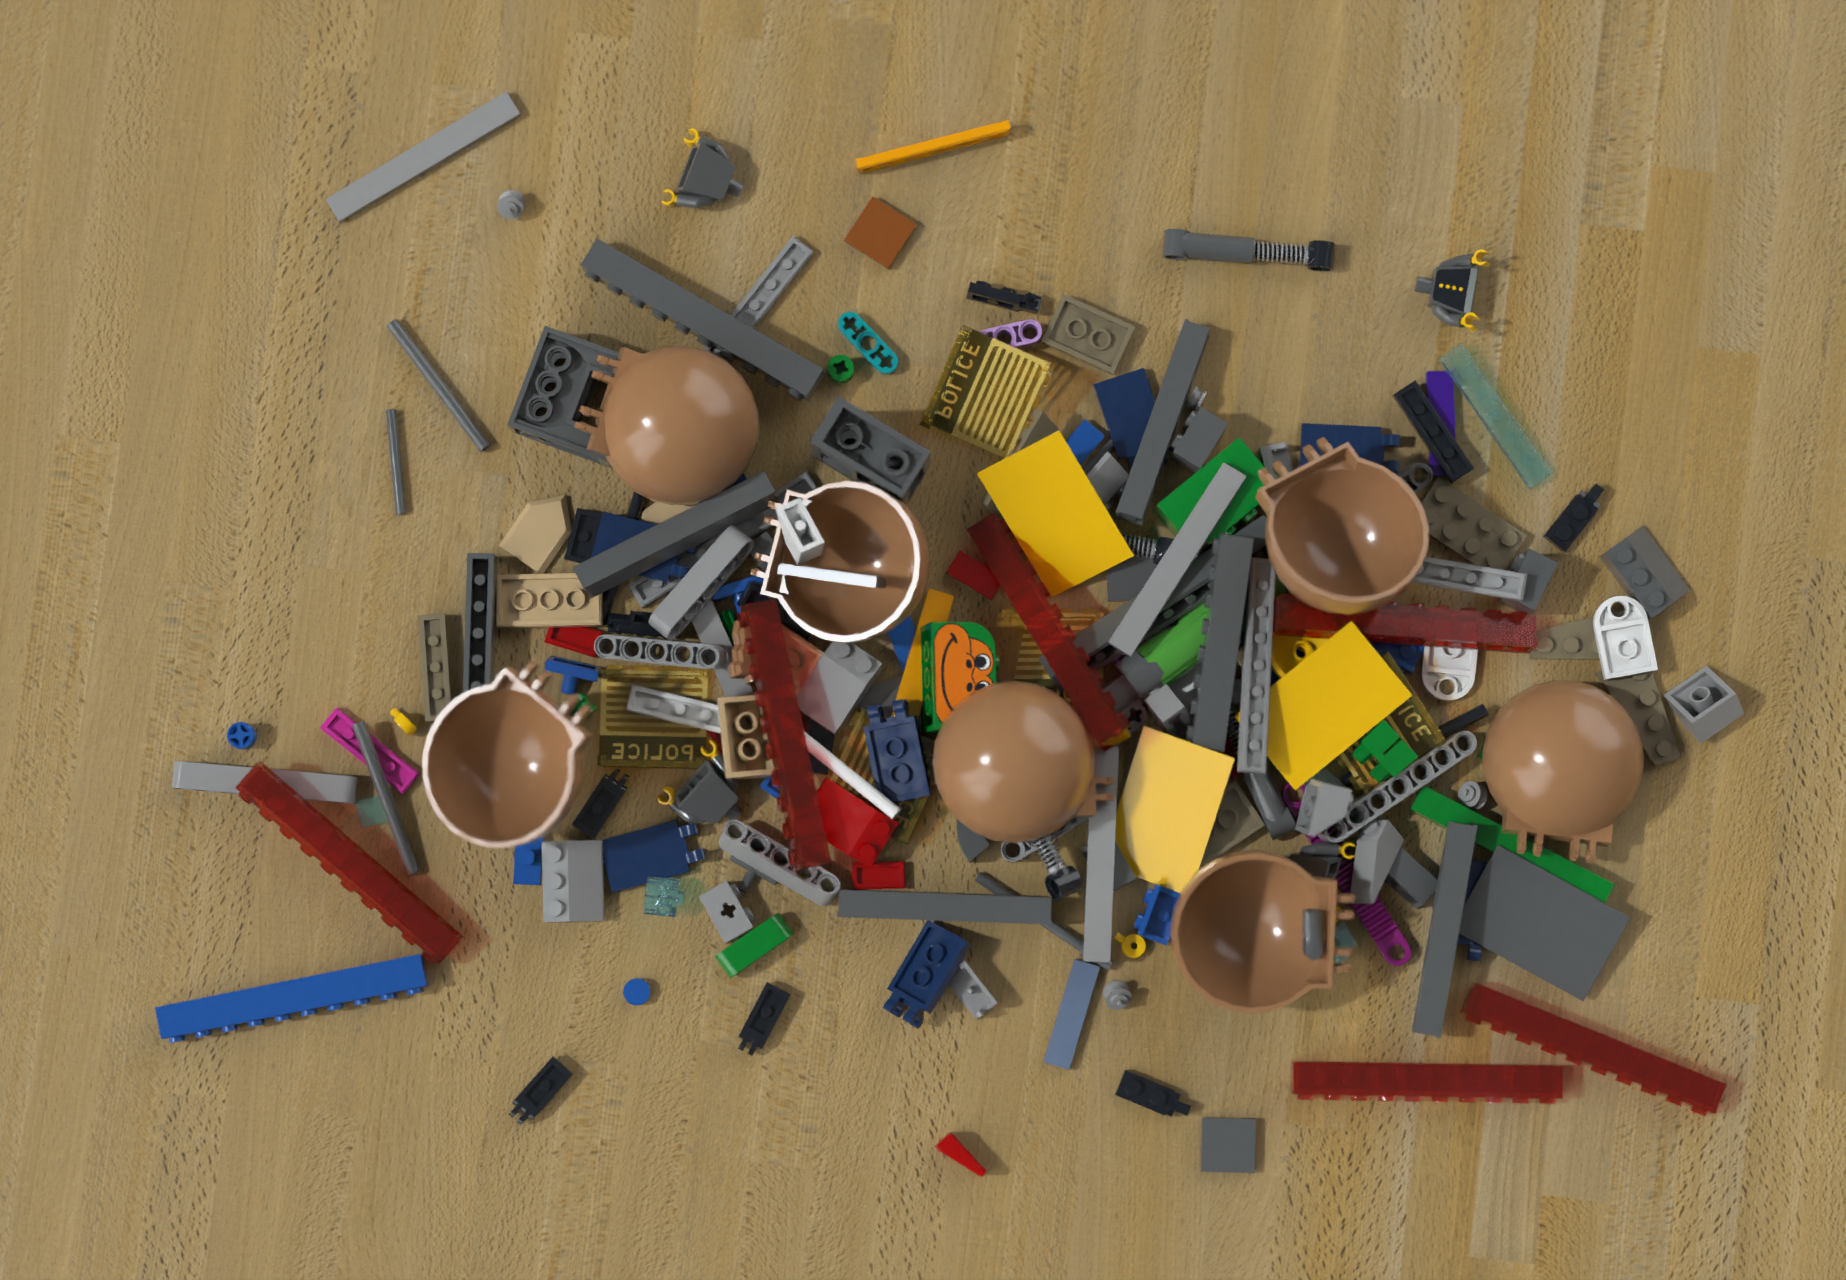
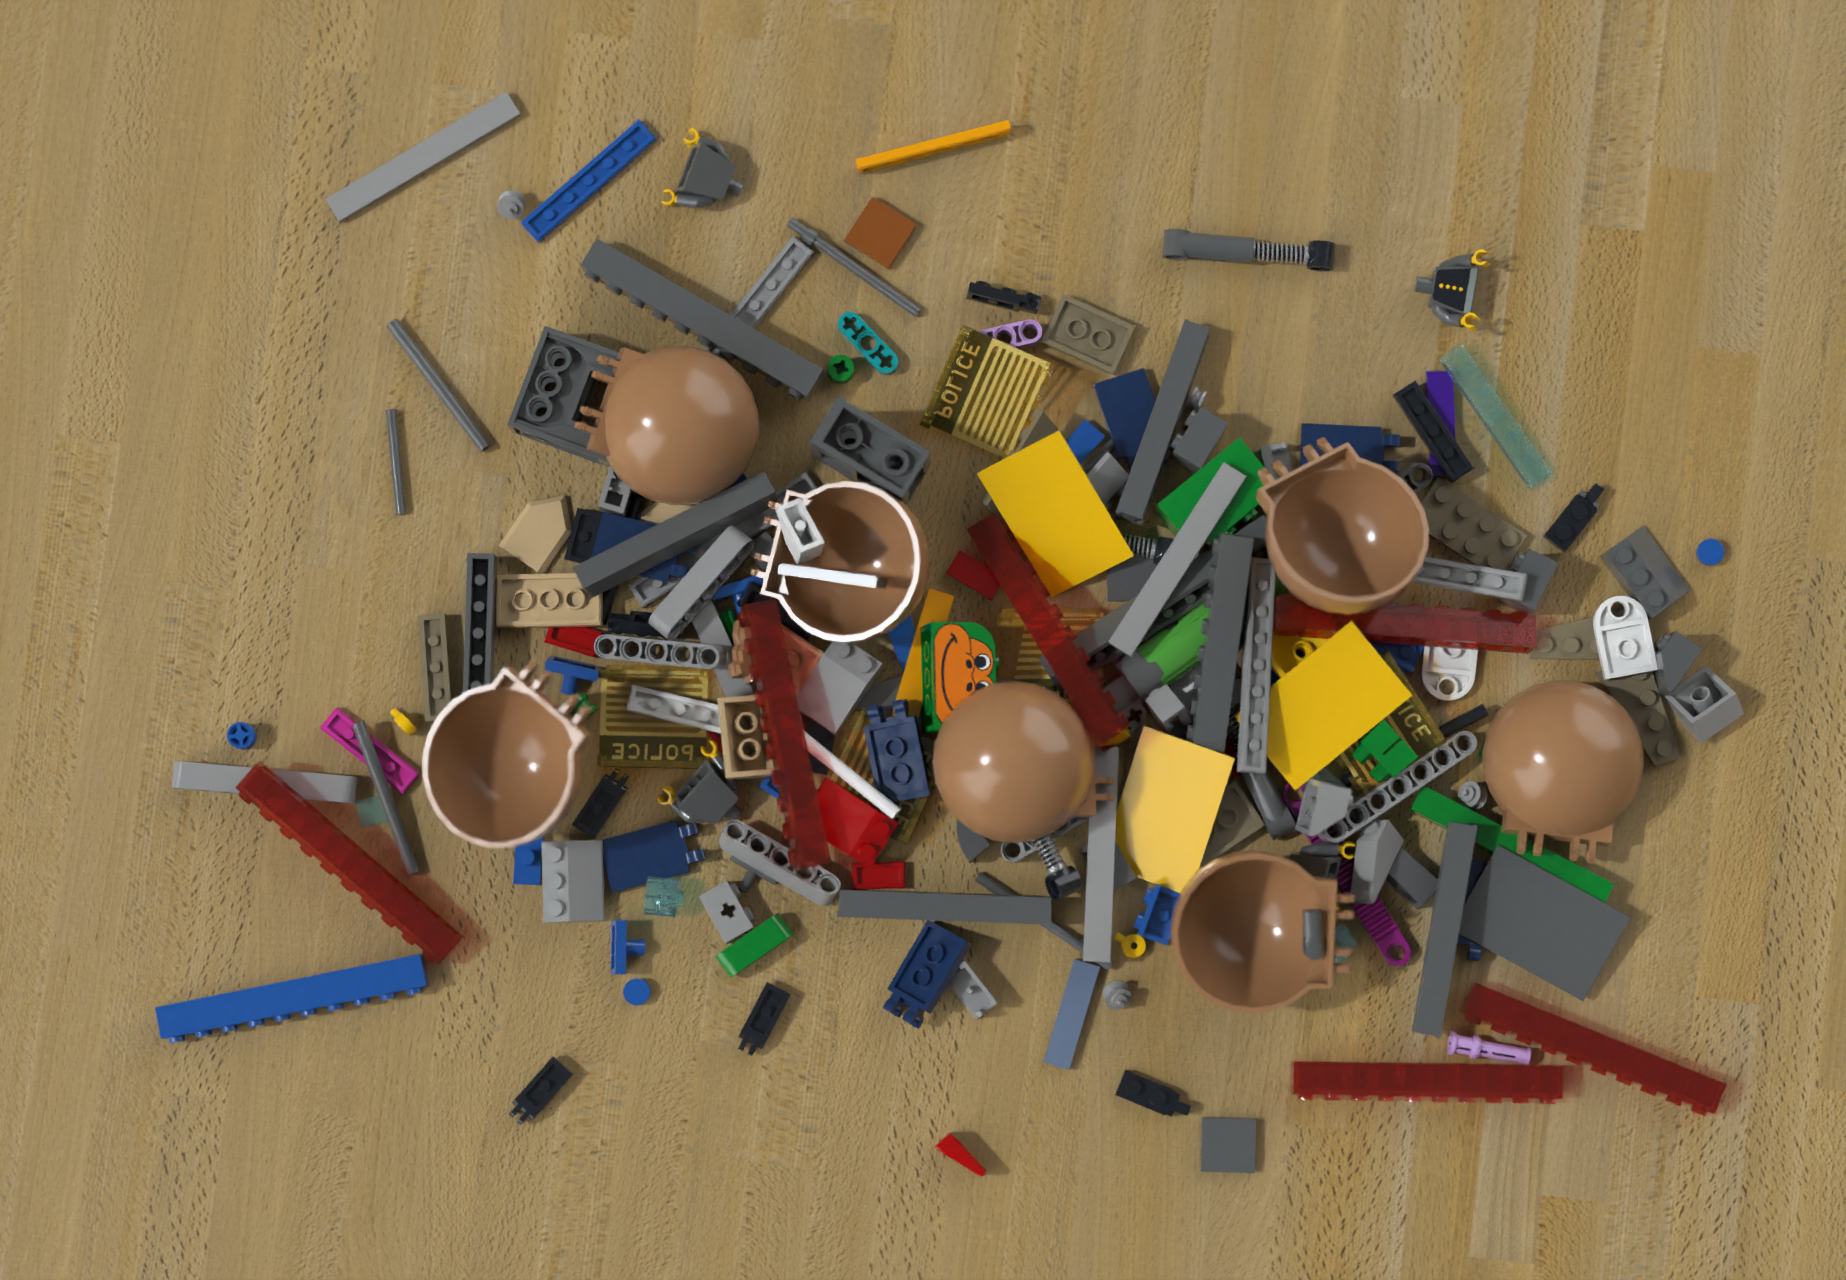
(588, 181): none -> blue tile
(615, 495): none -> light grey brick
(621, 947): none -> blue tile
(812, 237): none -> dark grey bar
(1476, 1047): none -> lavender pin
(1673, 657): none -> dark grey slope
(1710, 552): none -> blue tile

